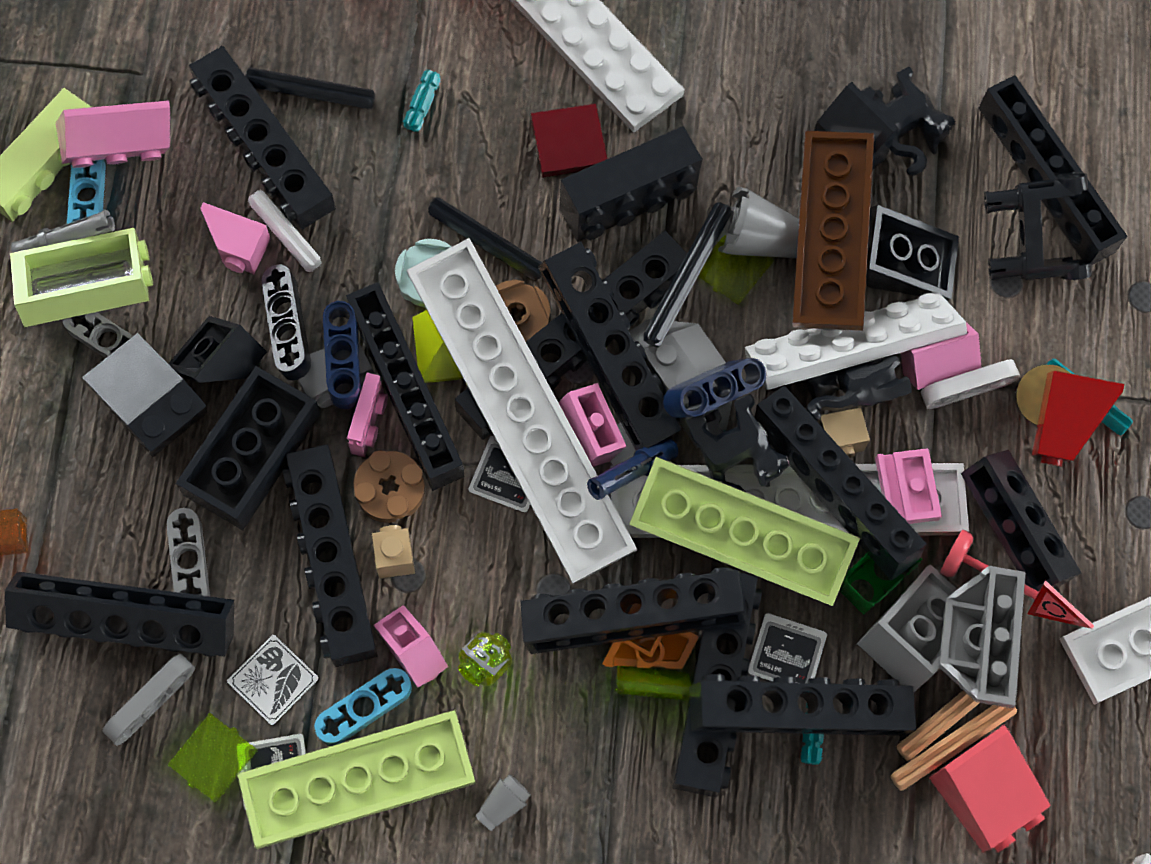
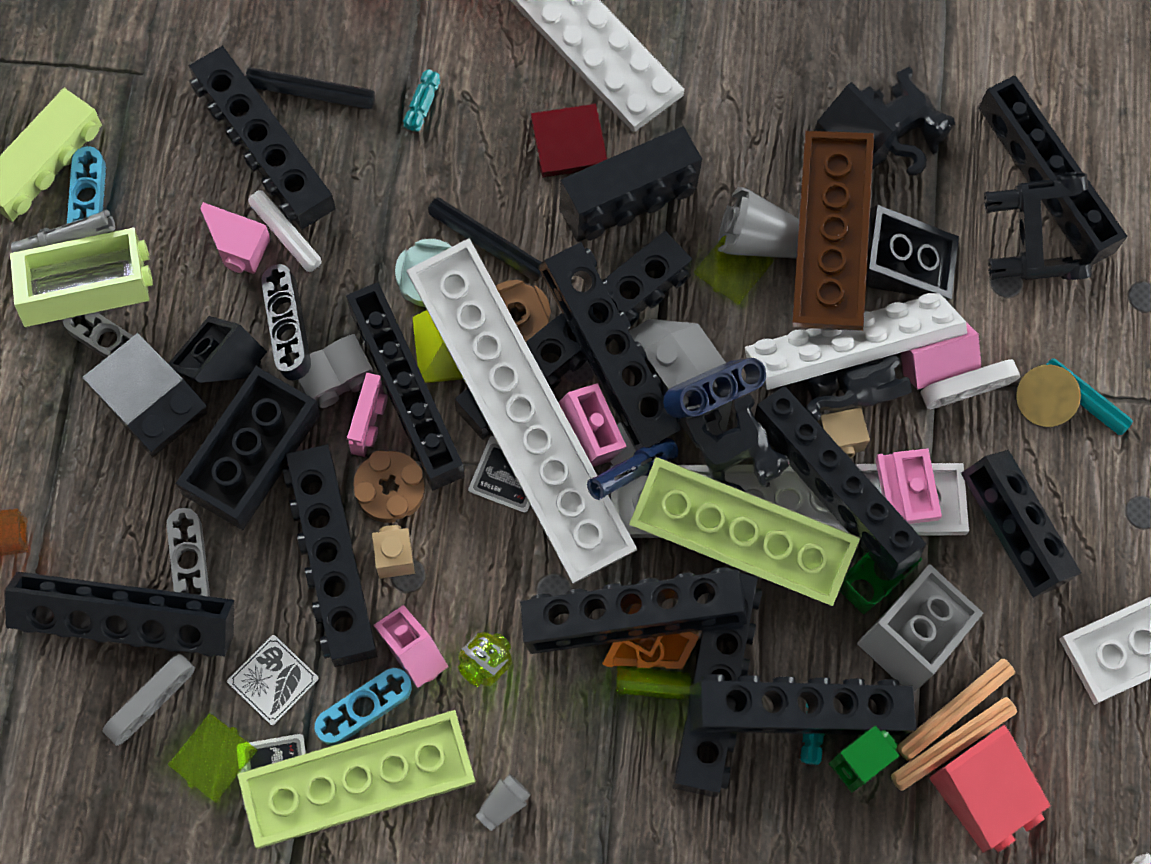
(114, 133): bright pink slope -> none
(339, 339): dark blue beam -> none
(687, 274): black axle -> none
(786, 650): sticker -> none
(864, 758): none -> green brick
(984, 636): light grey wedge -> none
(1047, 601): coral piece -> none
(1070, 414): red slope -> none

